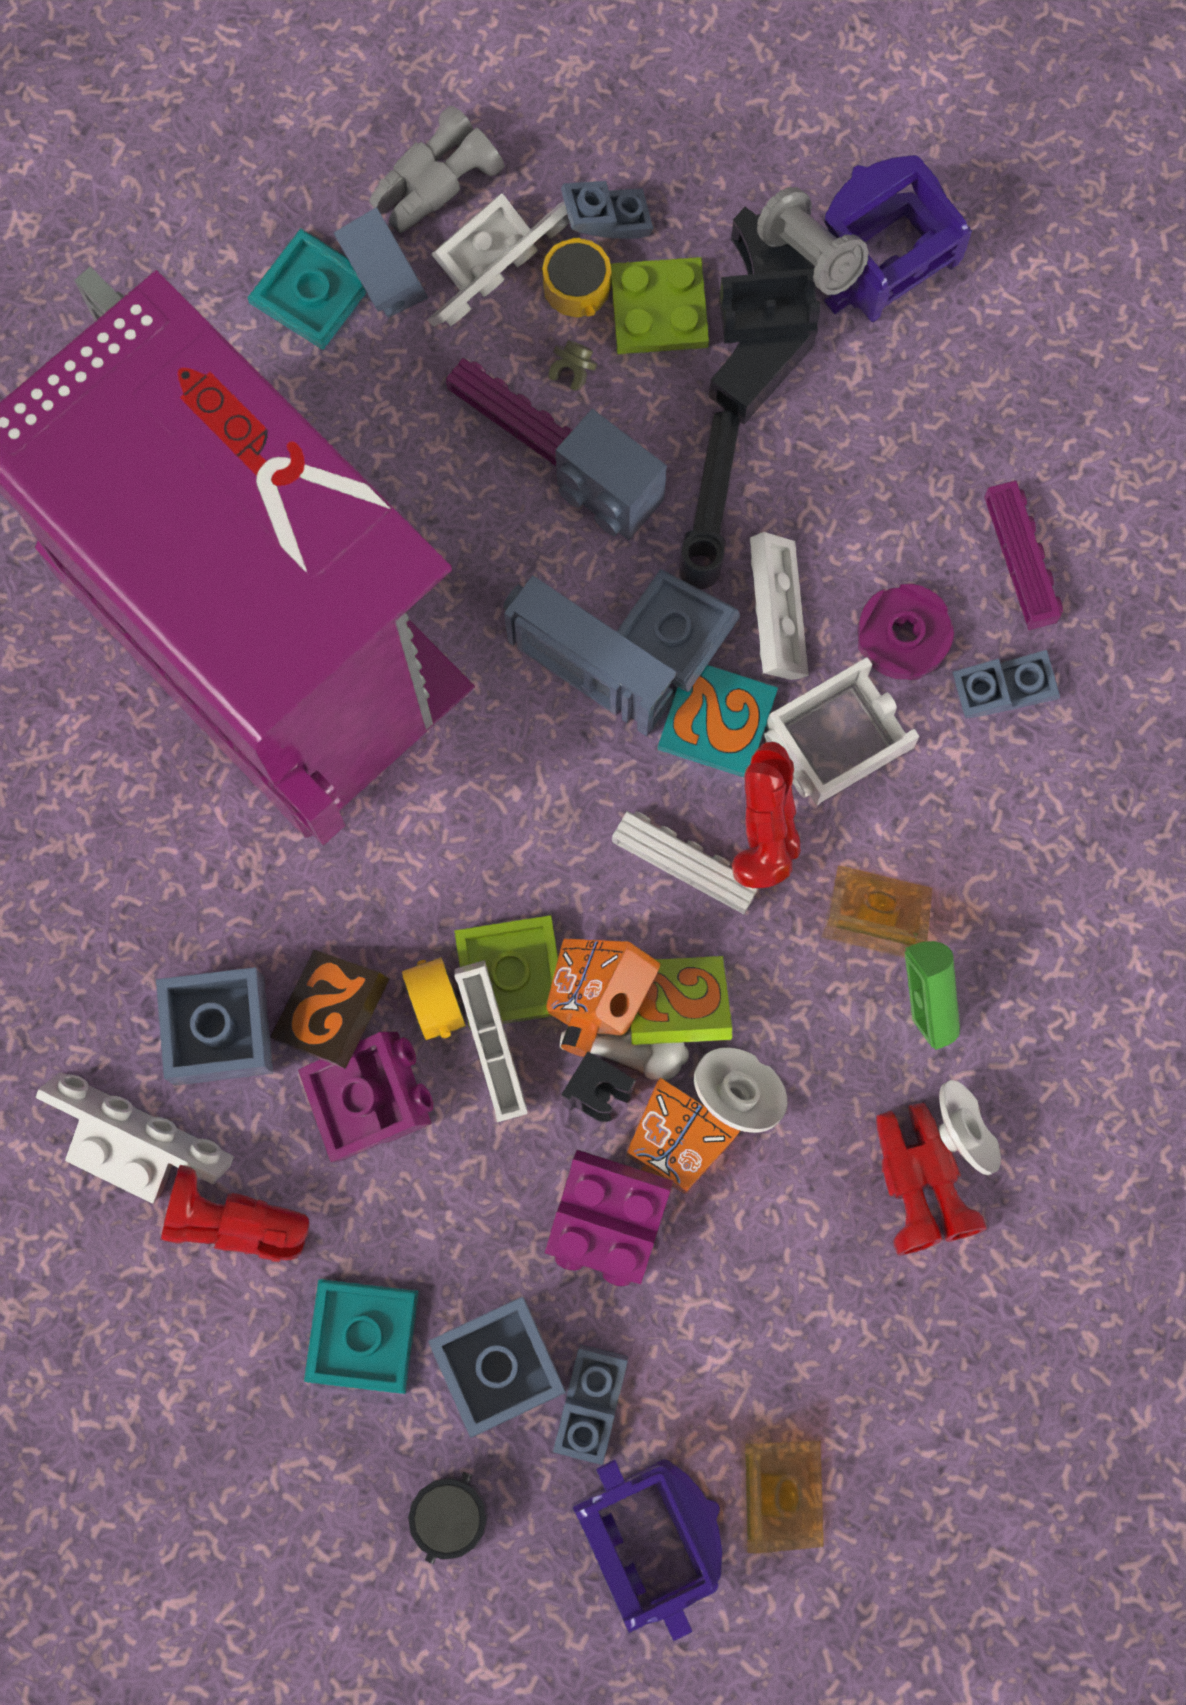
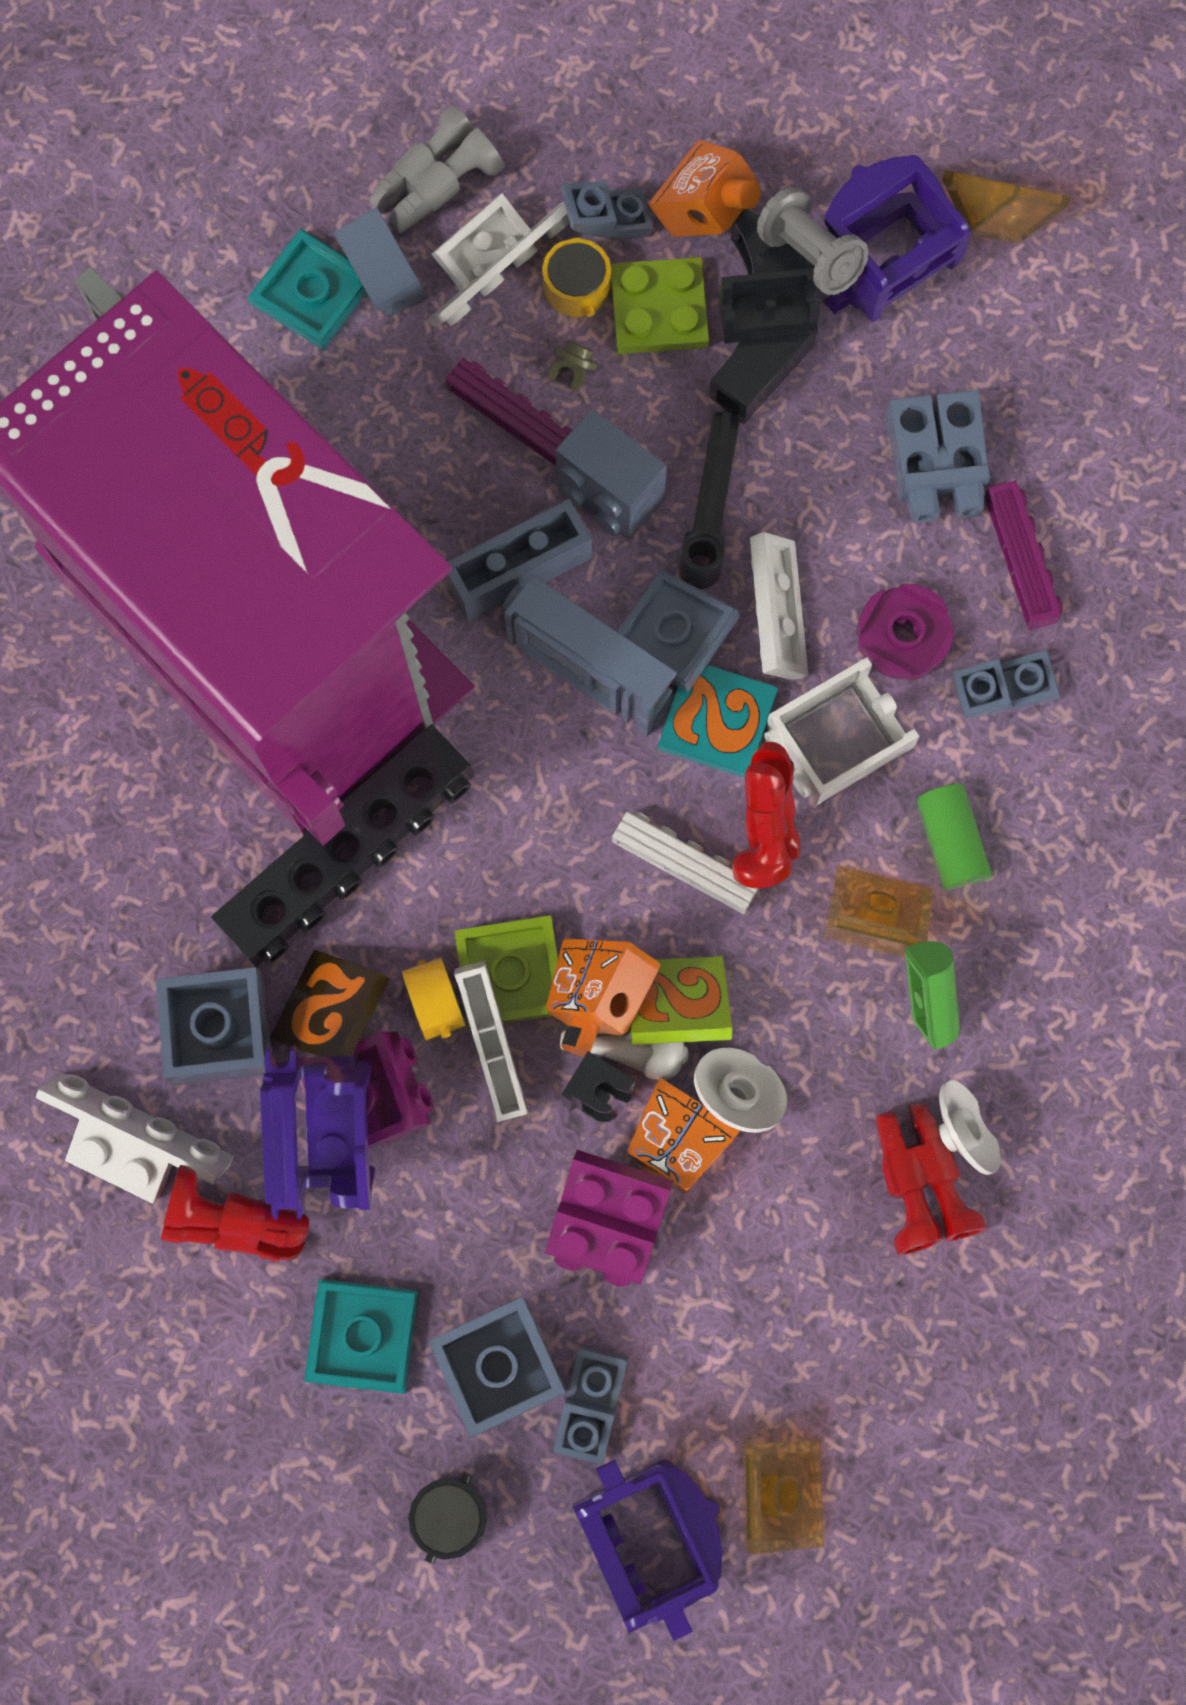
(335, 1131): none -> dark purple animal
(424, 756): none -> black brick
(538, 547): none -> sand blue brick
(706, 192): none -> orange torso
(938, 453): none -> sand blue hips
(953, 836): none -> bright green brick
(1001, 208): none -> clear yellow slope

